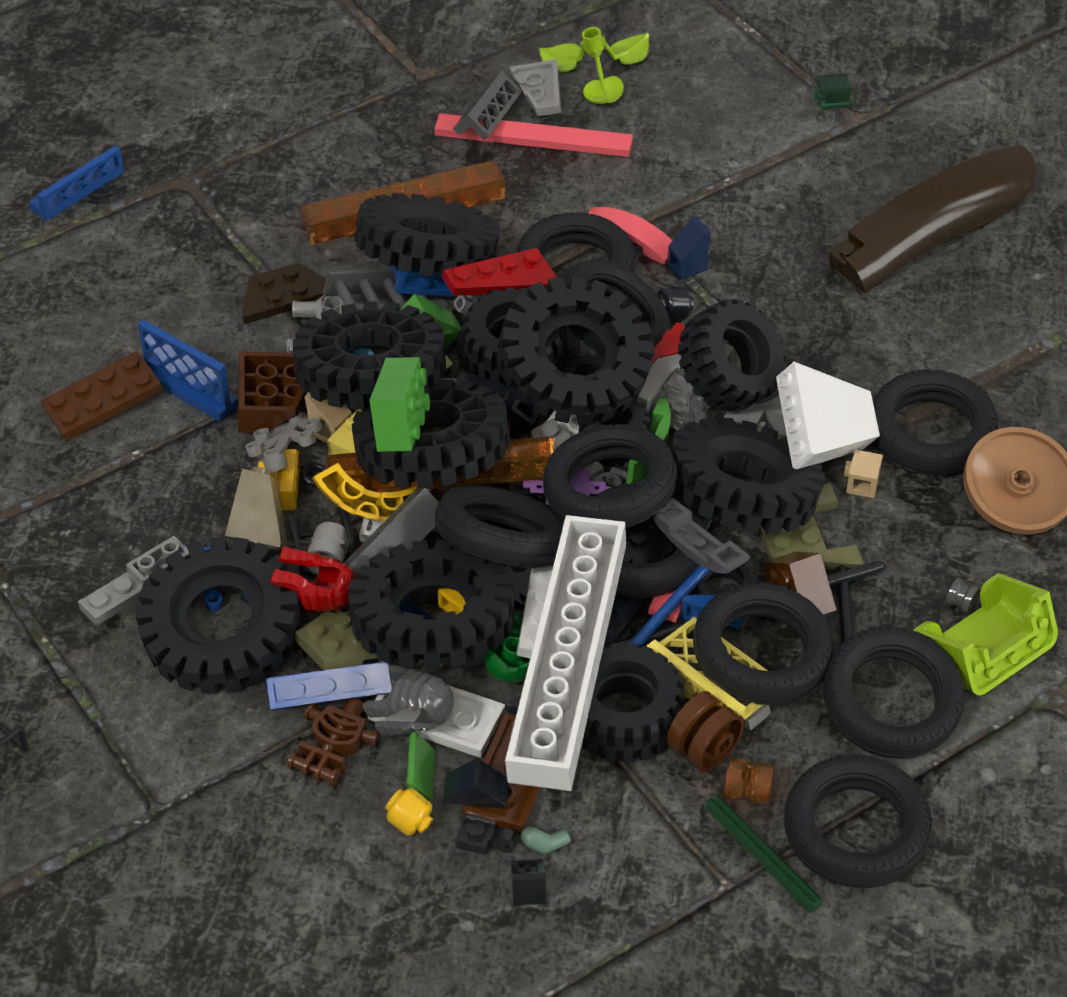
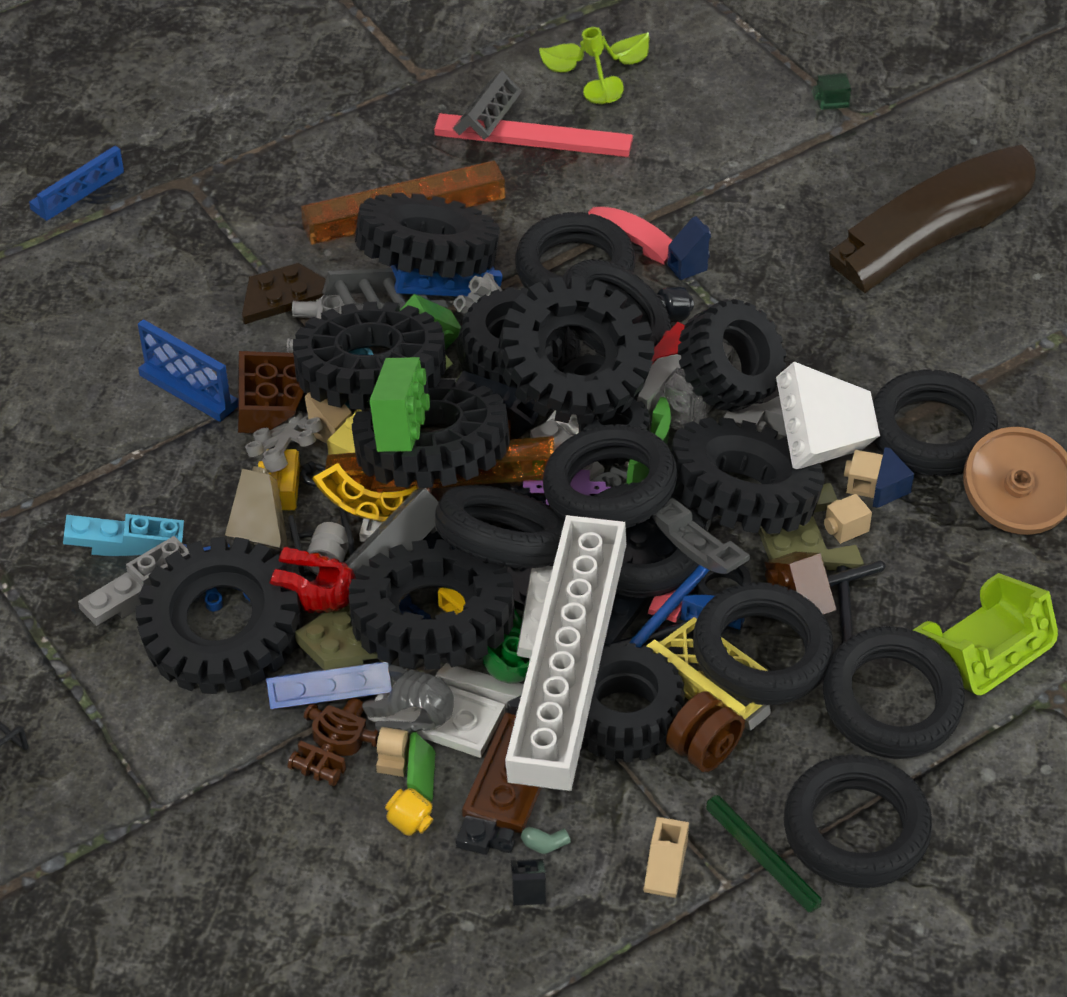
(101, 395): reddish brown plate -> none
(120, 538): none -> medium azure slope
(392, 751): none -> tan leg
(476, 786): black slope -> none
(479, 683): none -> white slope
(503, 272): red wing -> none
(539, 85): light grey wing -> none
(666, 857): none -> tan slope
(760, 779): clear orange wheel -> none
(847, 518): none -> tan brick
(893, 479): none -> dark blue slope
(962, 595): dark grey wheel -> none

